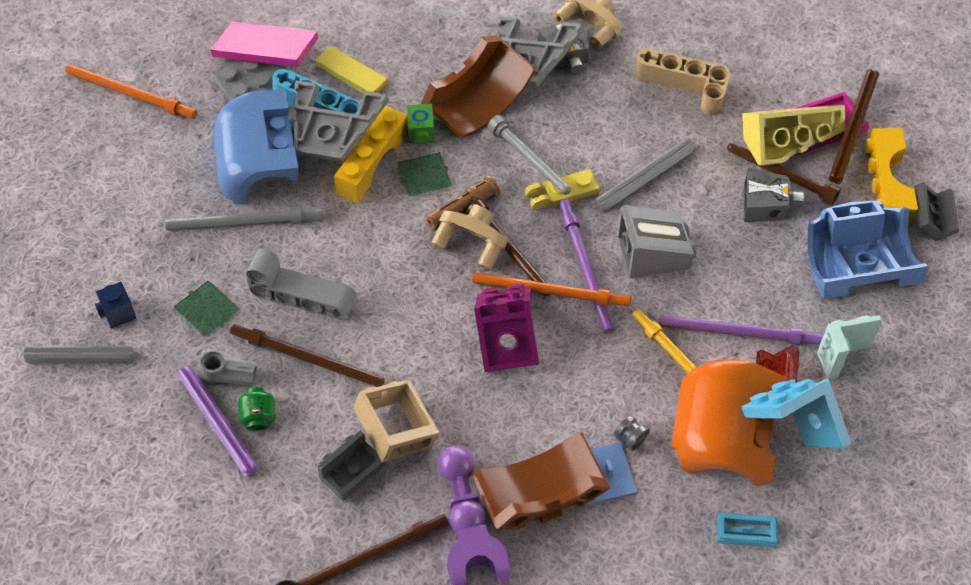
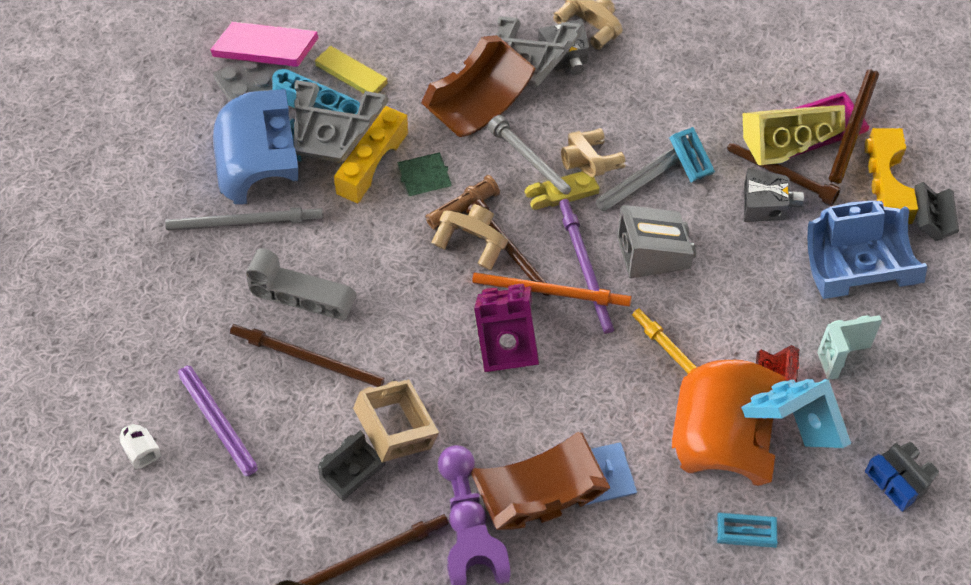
(78, 354): light grey axle -> none
(115, 305): dark blue brick -> none
(139, 446): none -> white rock
(170, 105): orange bar -> none
(206, 308): clear green piece -> none
(229, 370): light grey piece -> none
(256, 409): green head -> none
(420, 123): bright green brick -> none
(582, 155): none -> tan connector
(631, 432): flat silver wheel -> none
(685, 74): tan beam -> none
(688, 156): none -> medium azure tile
(793, 336): medium lavender bar -> none
(901, 475): none -> hips

